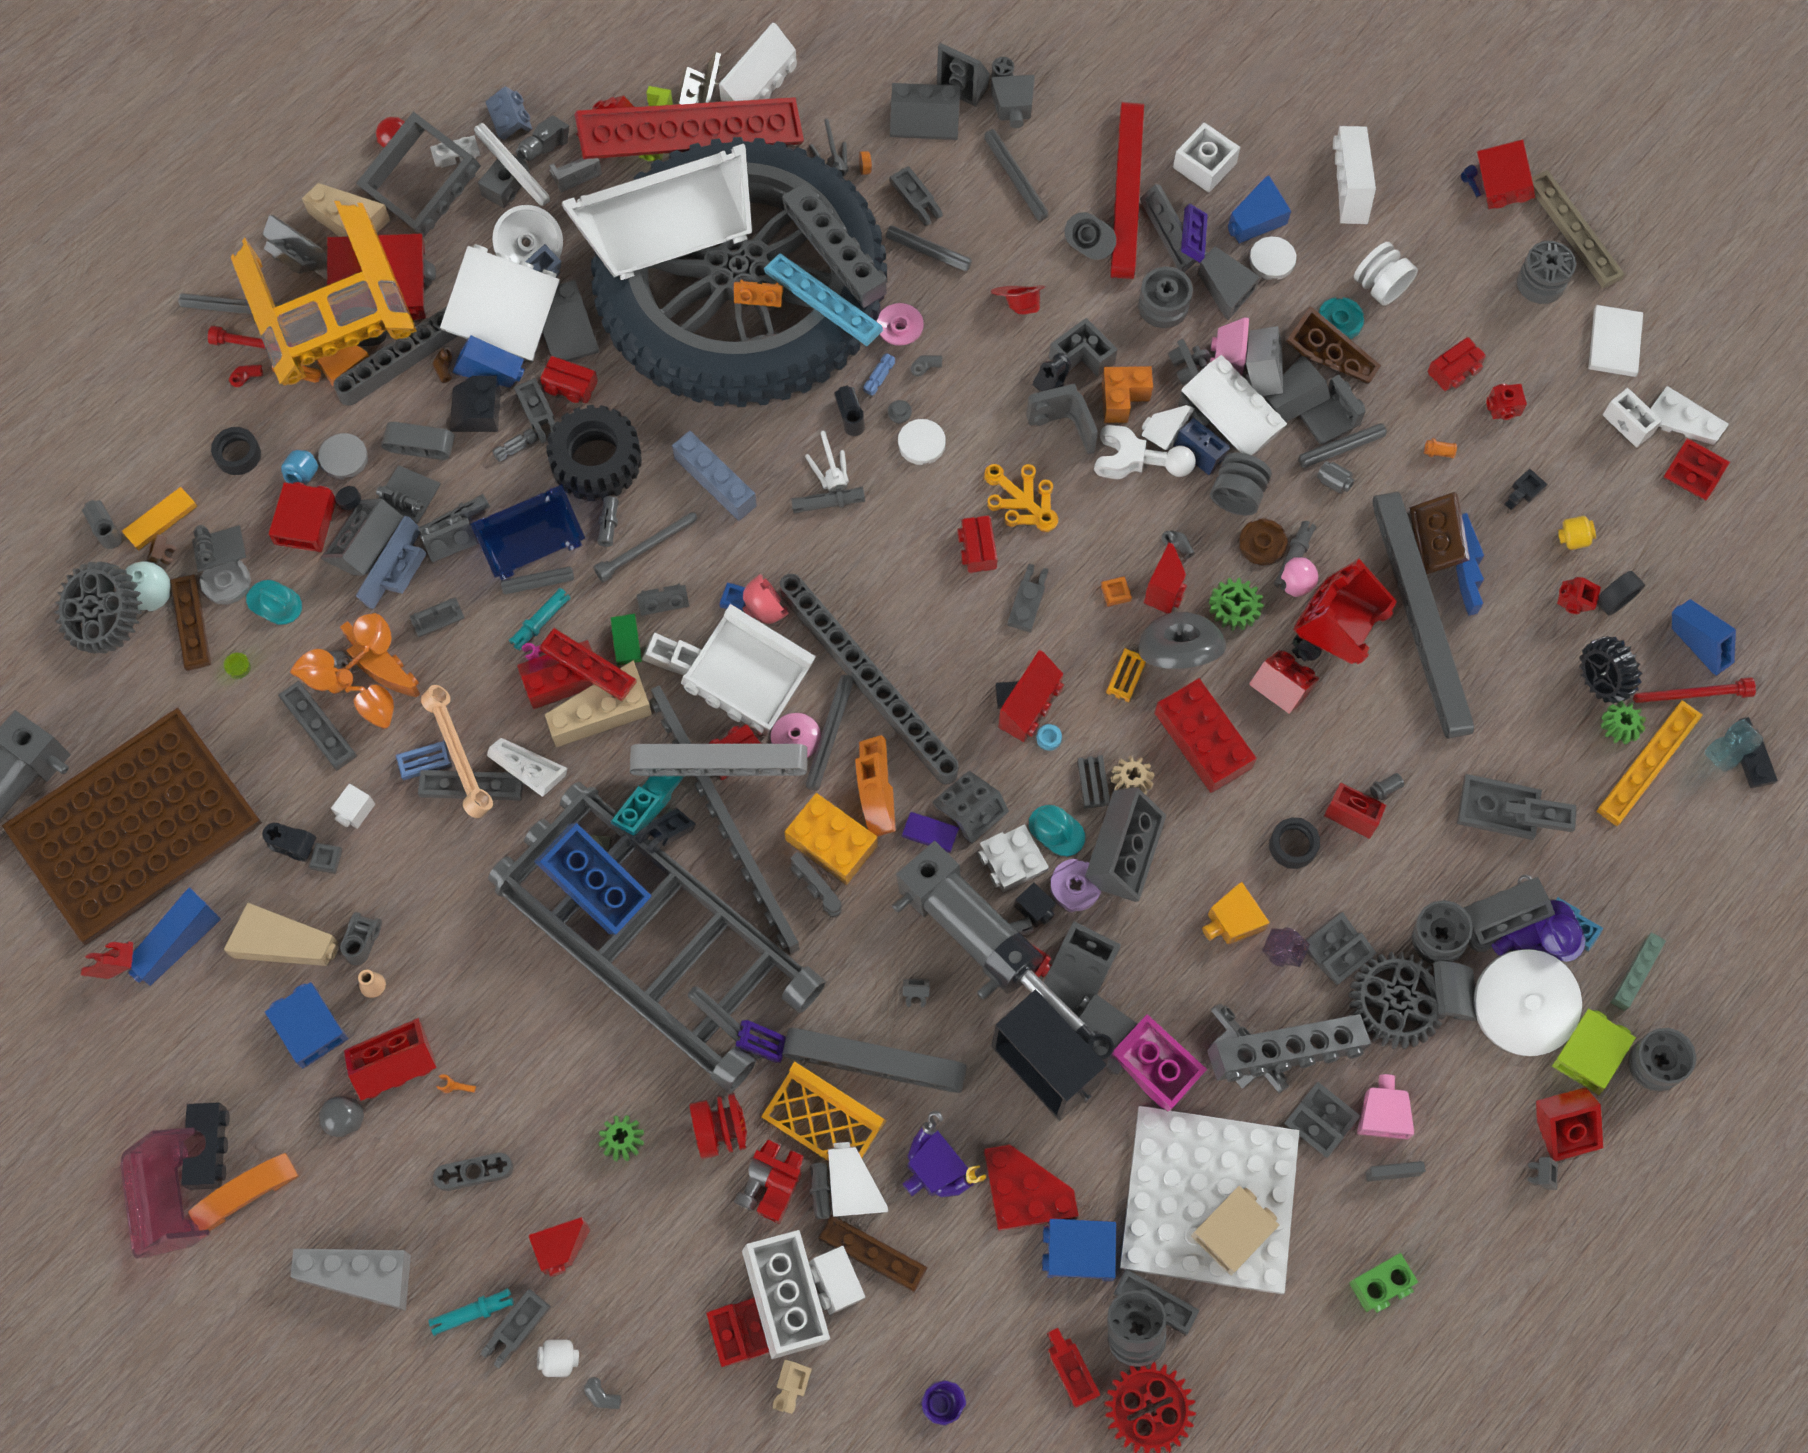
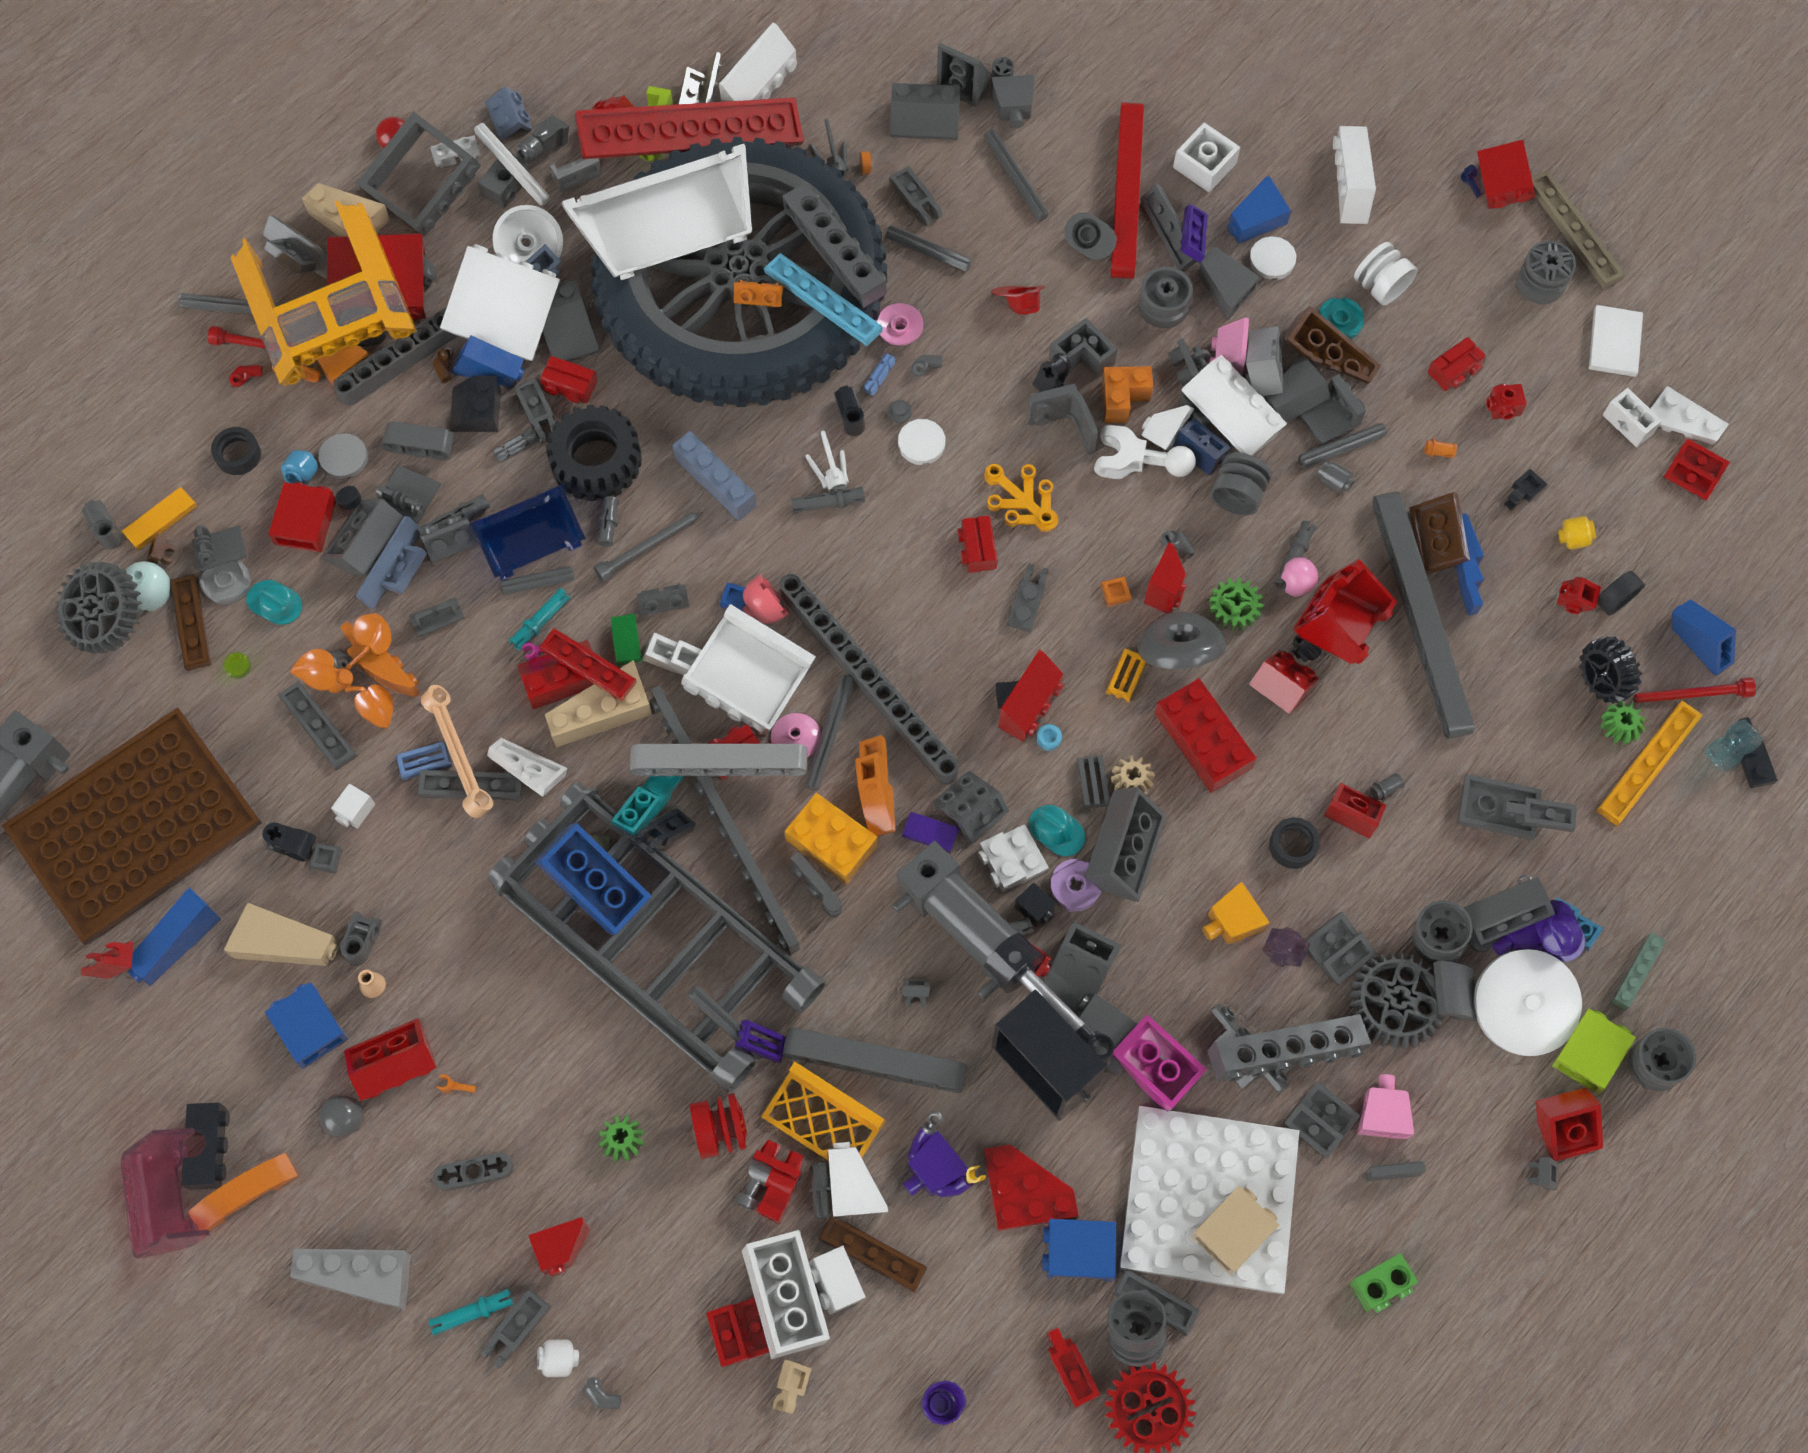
(1263, 542): reddish brown tile -> none

